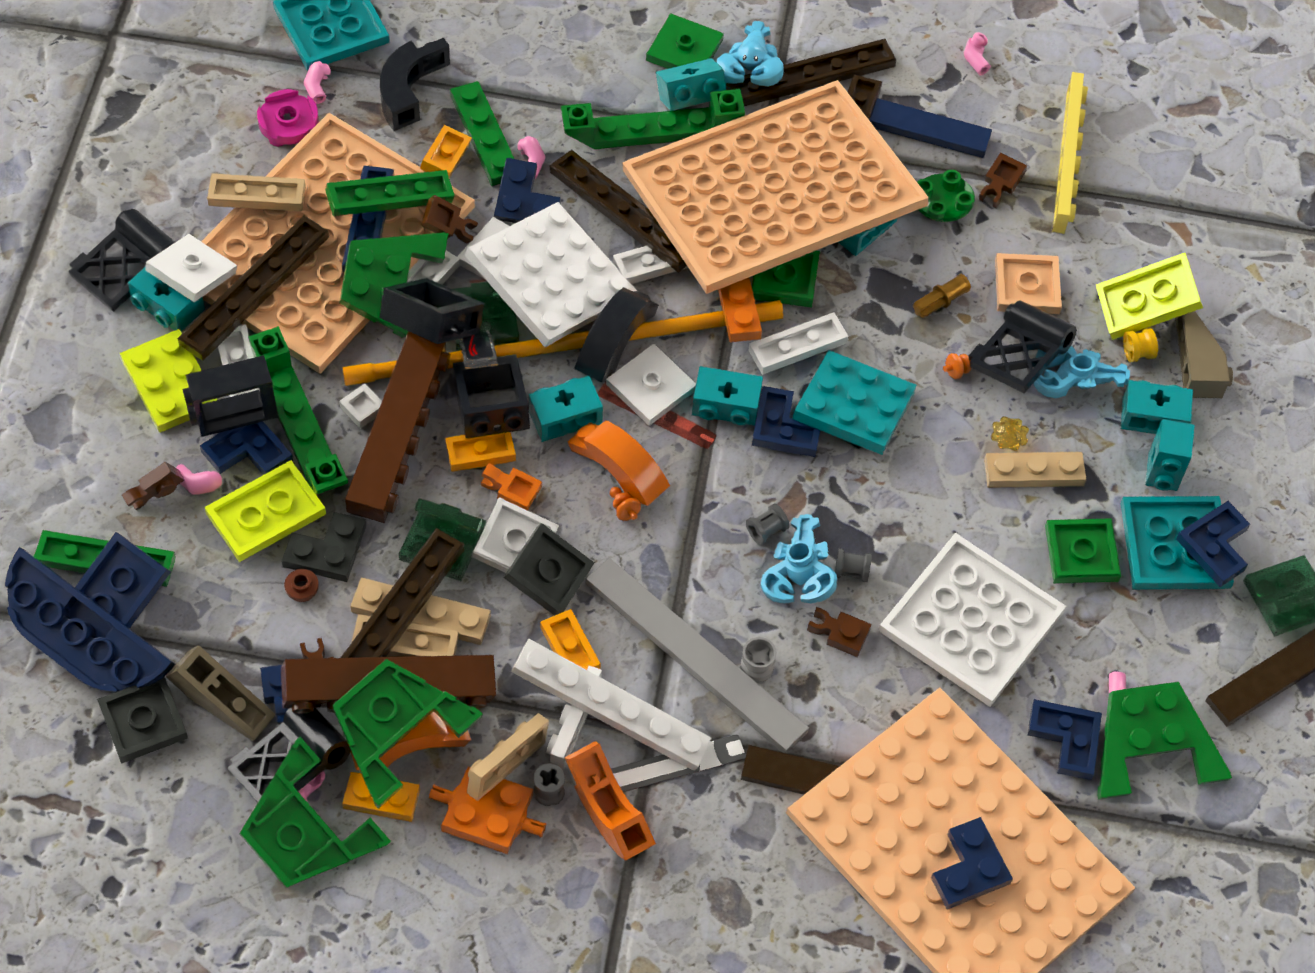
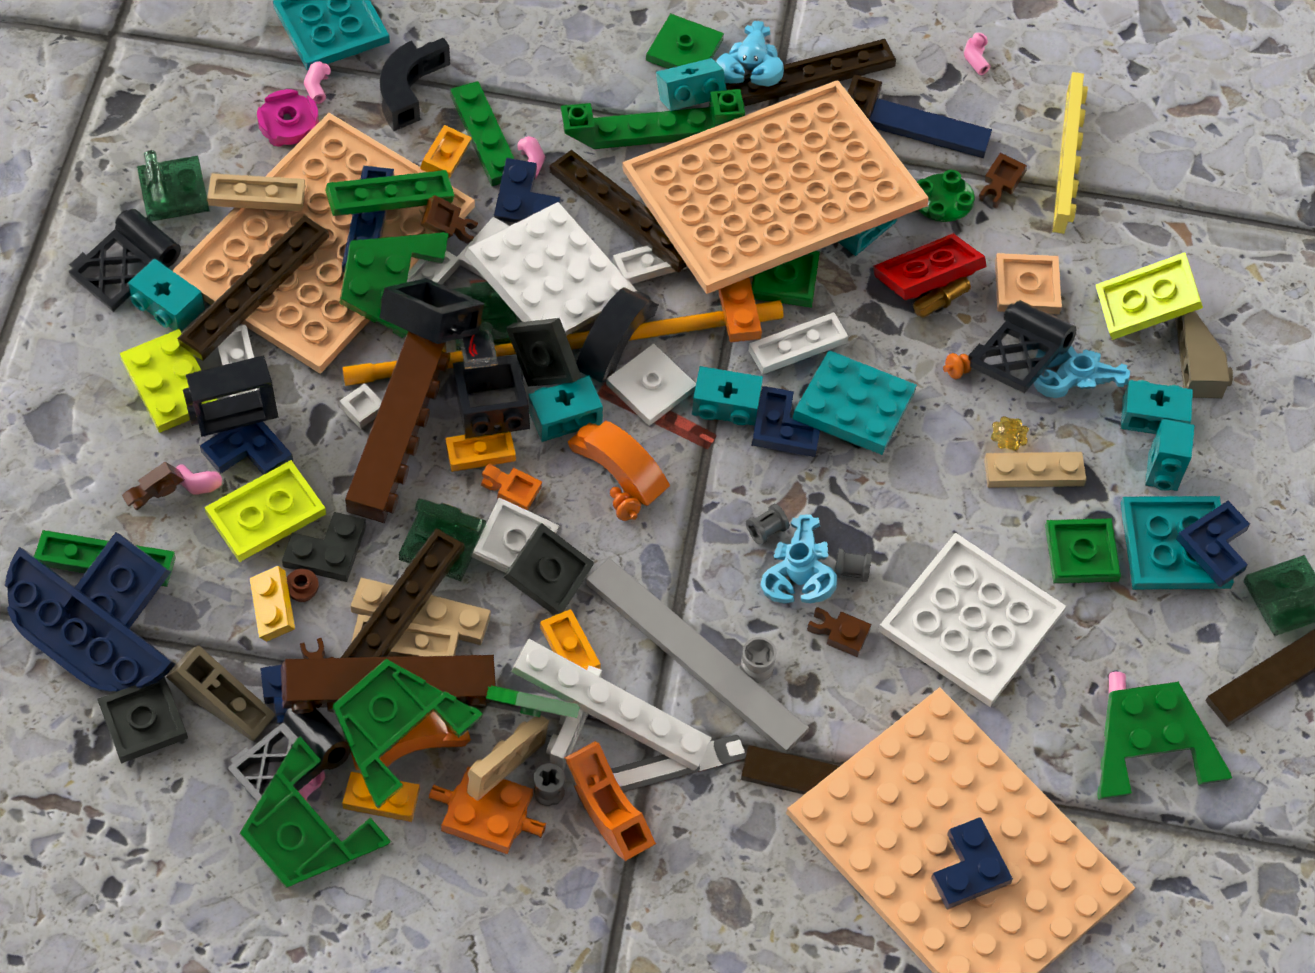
(172, 187): none -> clear green plate
(191, 267): white plate -> none
(272, 603): none -> yellow plate
(297, 419): green slope -> none
(531, 703): none -> green plate
(543, 352): none -> pearl dark grey plate
(929, 266): none -> red plate
(1076, 731): dark blue plate -> none
(1140, 345): yellow wheel -> none

